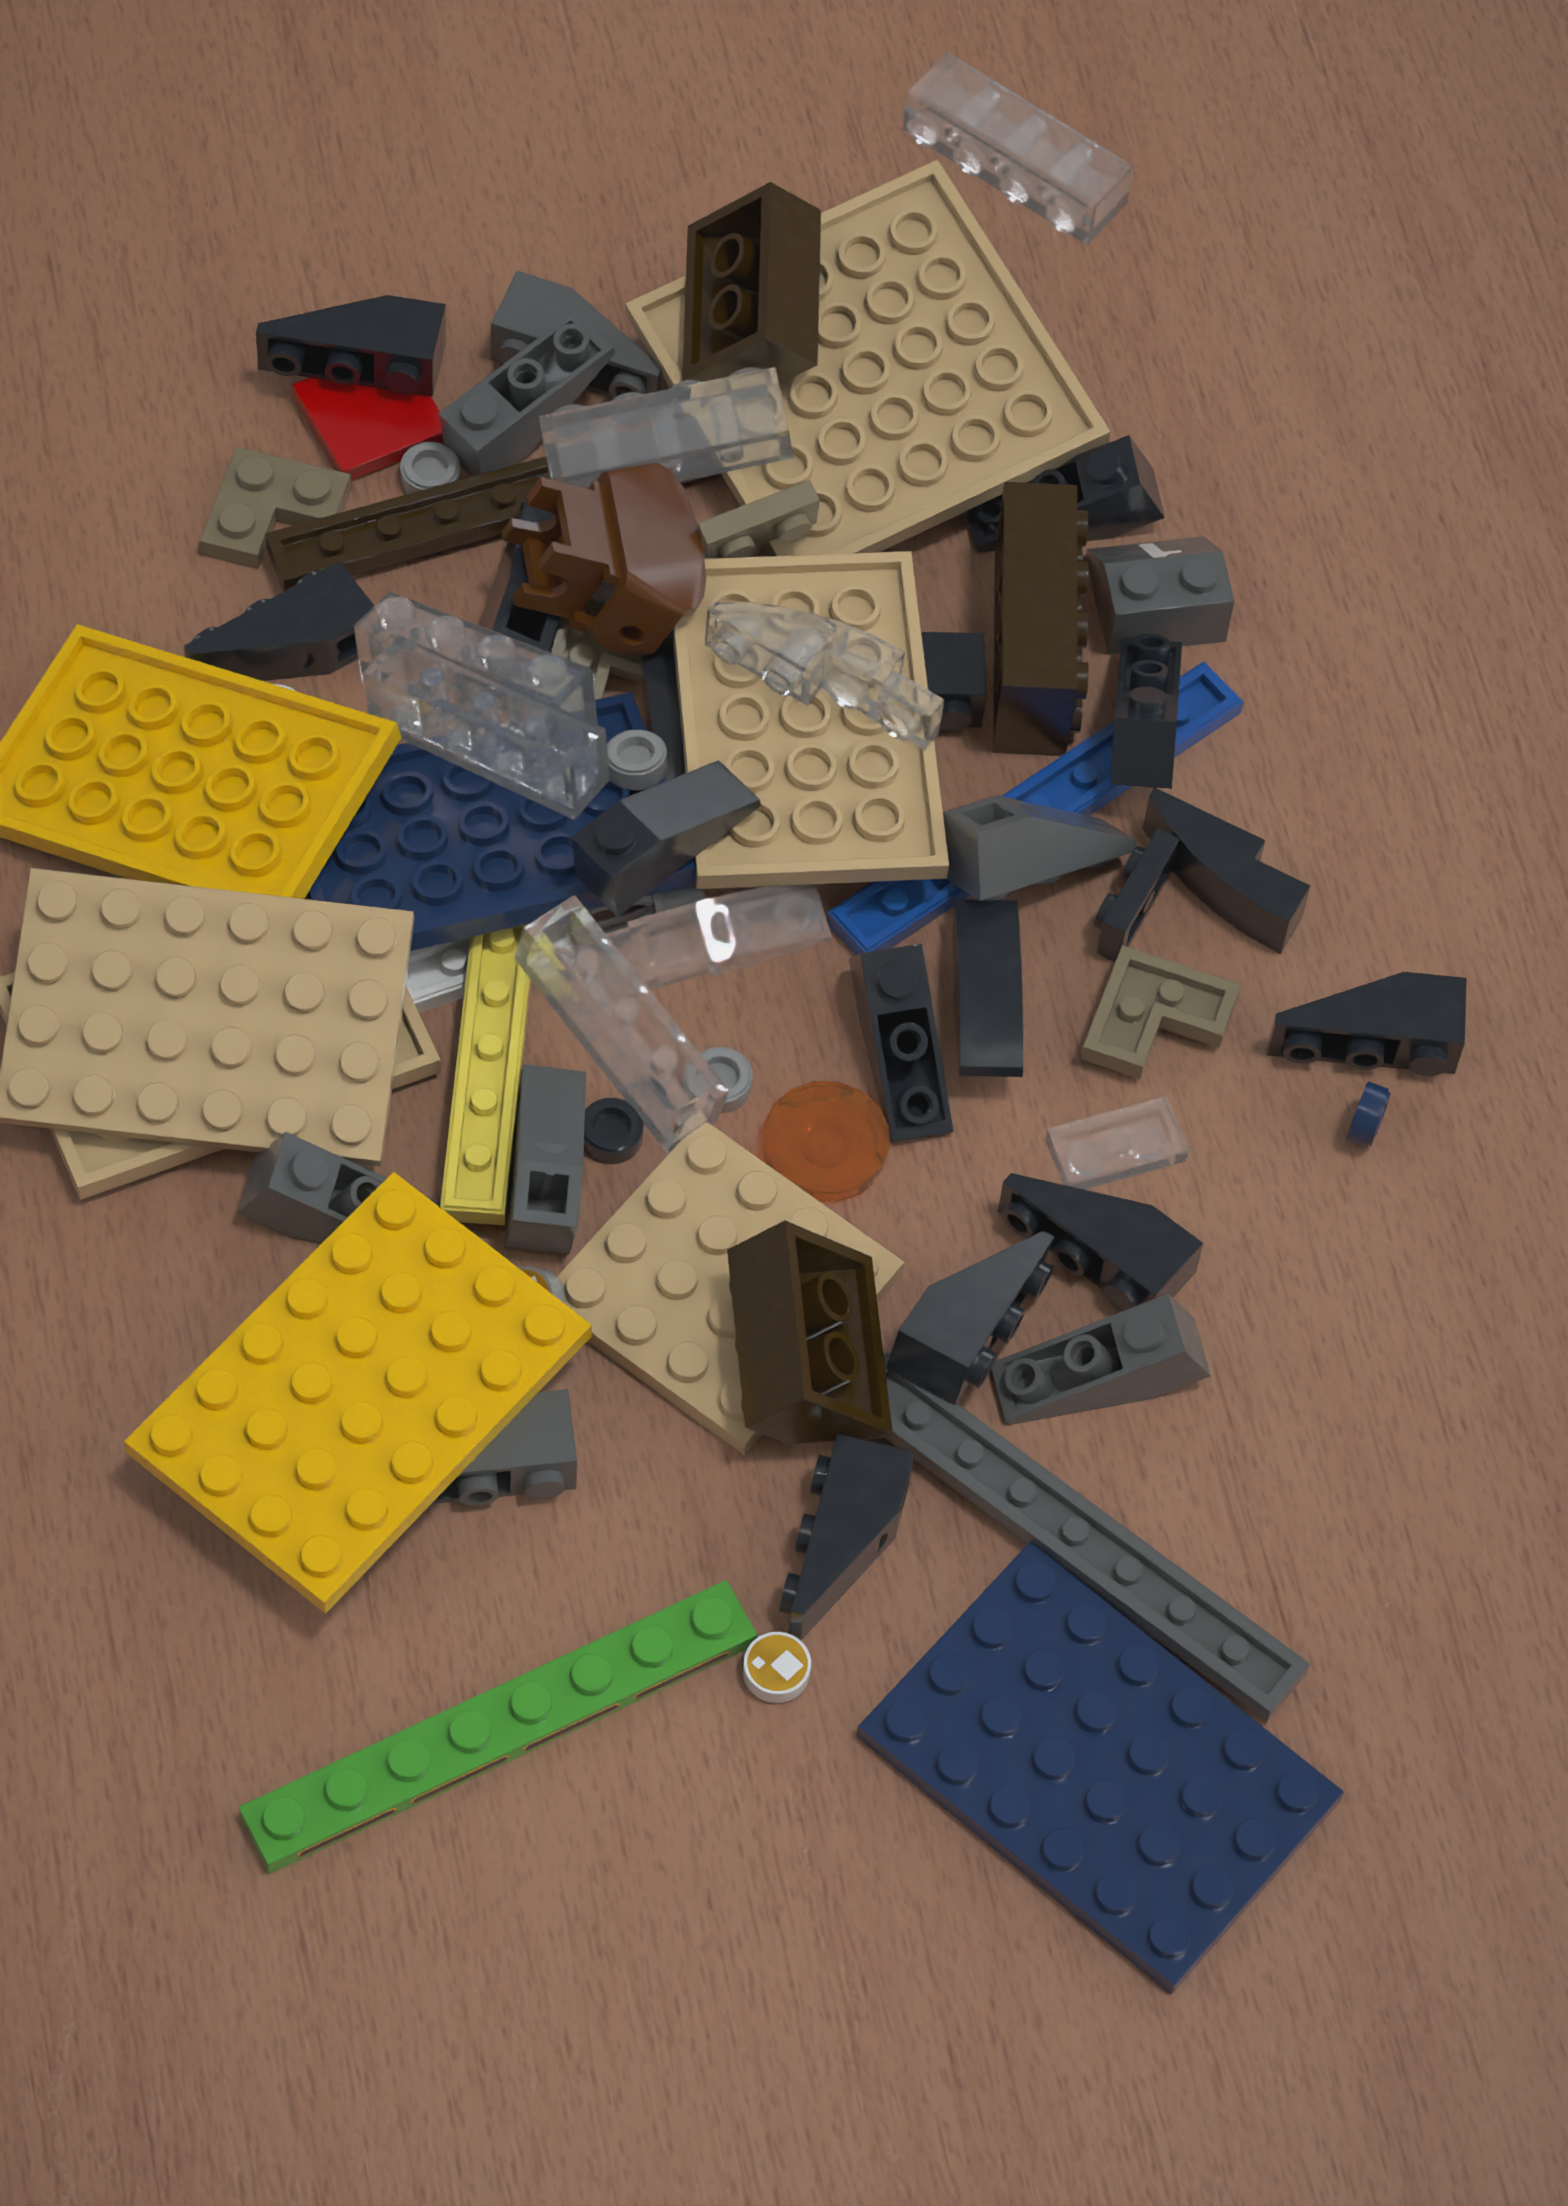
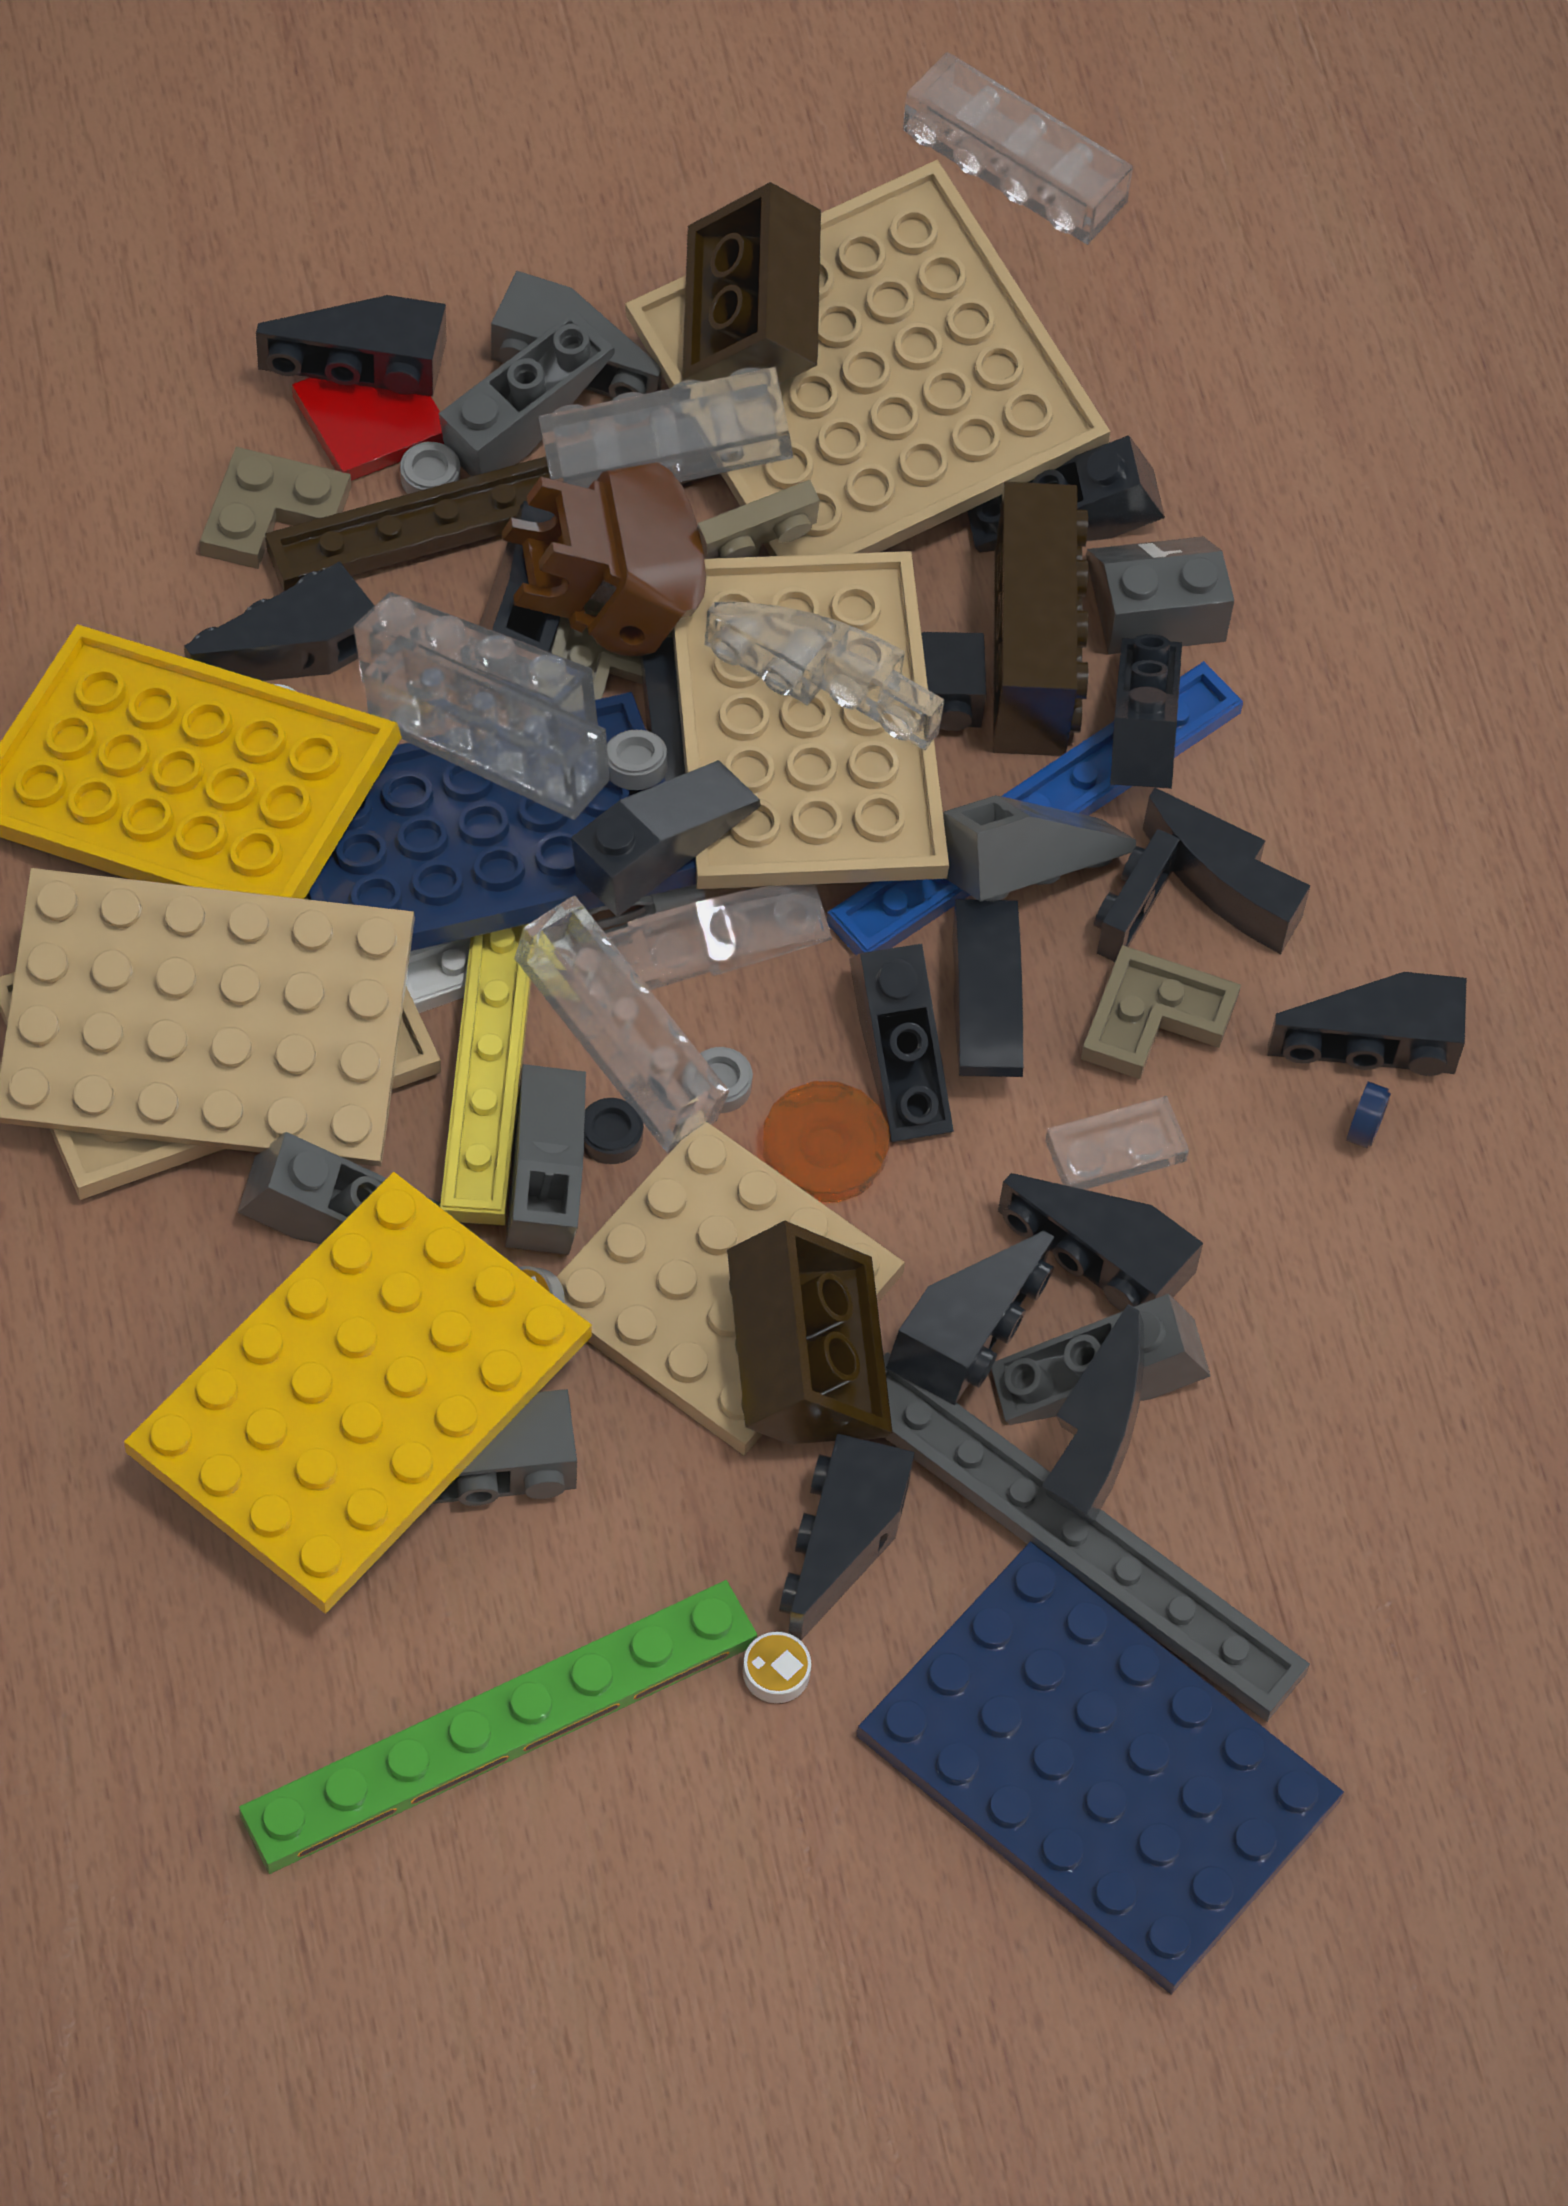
(1101, 1418): none -> black slope

